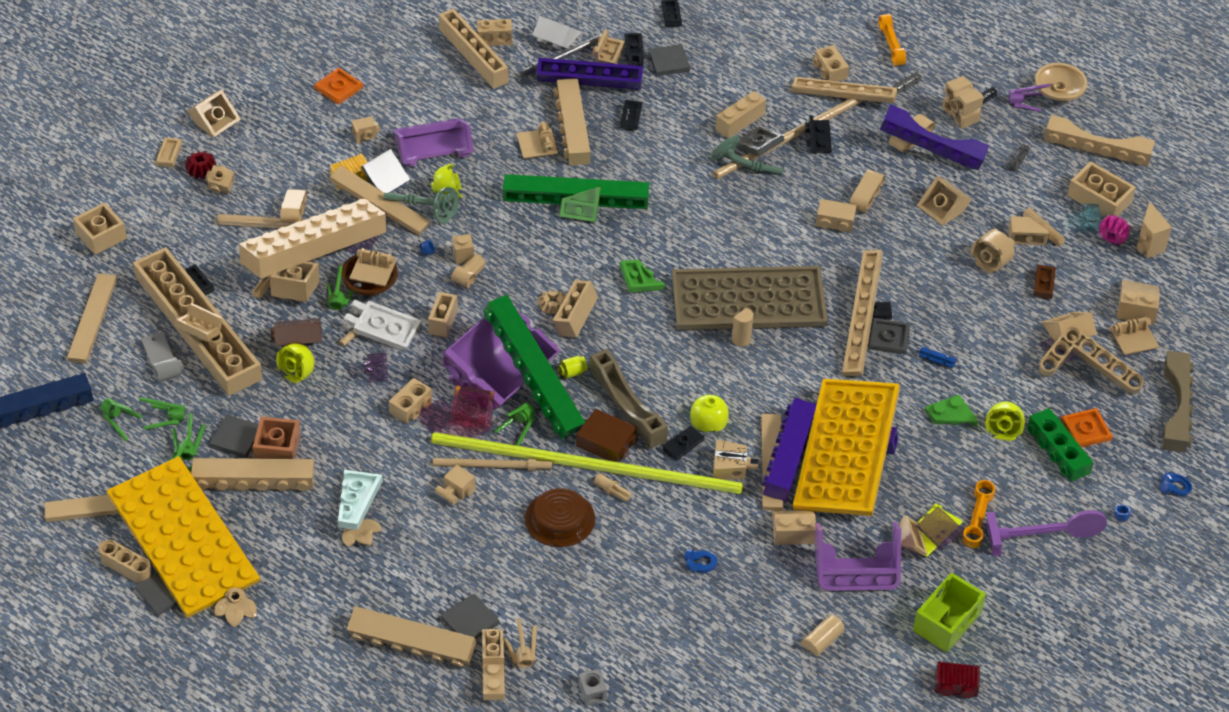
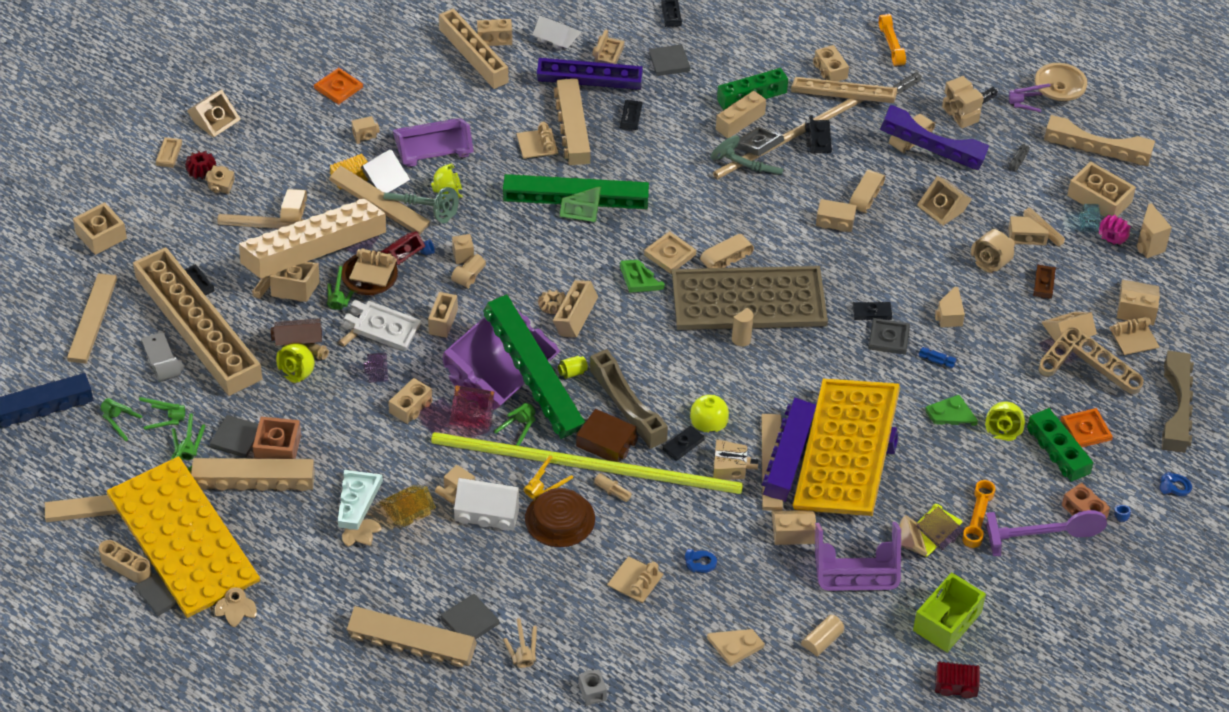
(200, 323): tan bracket -> none
(320, 352): none -> tan pin
(405, 247): none -> dark red brick
(408, 504): none -> clear yellow slope
(486, 504): none -> white slope
(493, 664): tan slope -> none
(531, 464): tan bar -> none
(533, 68): flat silver bar -> none
(535, 486): none -> yellow plant
(634, 48): black hinge -> none
(636, 579): none -> tan hinge
(670, 252): none -> tan plate
(727, 252): none -> tan beam
(735, 644): none -> tan wing
(765, 84): none -> green brick
(862, 313): tan plate -> none
(950, 310): none -> tan slope
(1083, 499): none -> nougat brick

